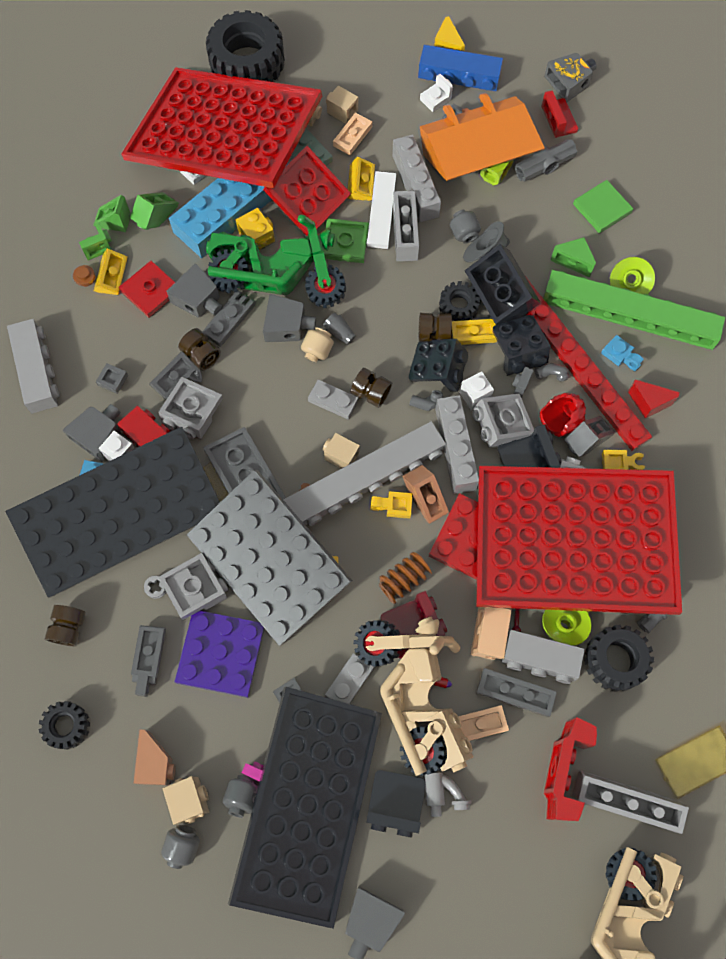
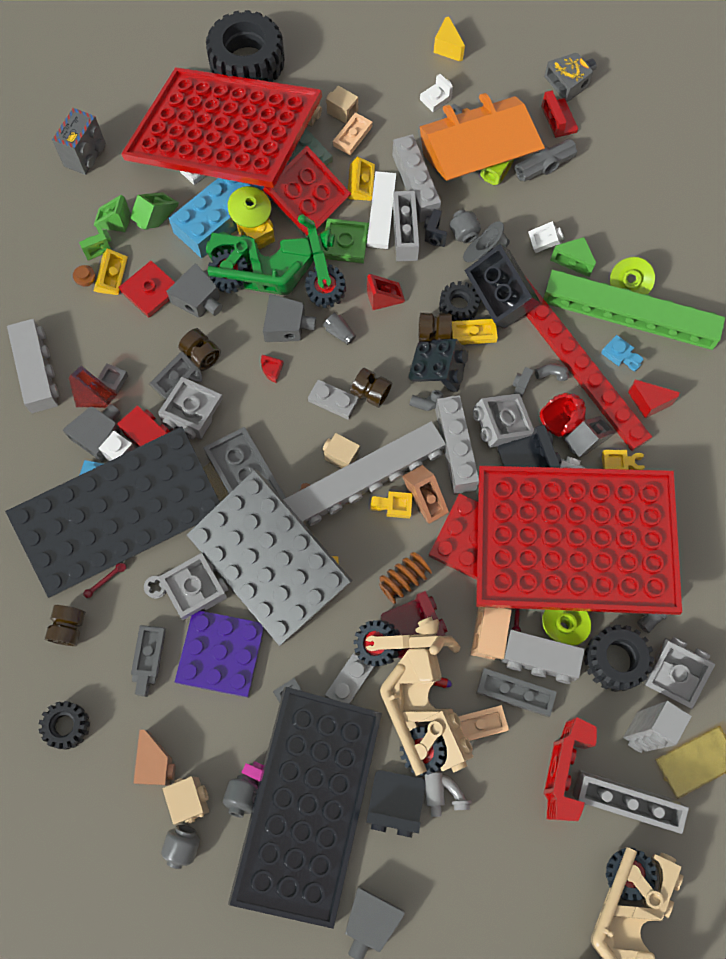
(79, 141): none -> dark grey brick
(88, 593): none -> dark red hinge
(89, 390): none -> clear red slope
(228, 318): dark grey hinge -> none
(247, 215): none -> lime dish
(271, 367): none -> red tile
(317, 344): tan head -> none
(383, 292): none -> red slope
(433, 234): none -> black bracket
(460, 67): blue brick -> none
(475, 389): white brick -> none
(522, 344): black bracket -> none
(545, 237): none -> white bracket
(603, 206): bright green tile -> none
(657, 727): none -> light grey brick
(680, 671): none -> light grey plate

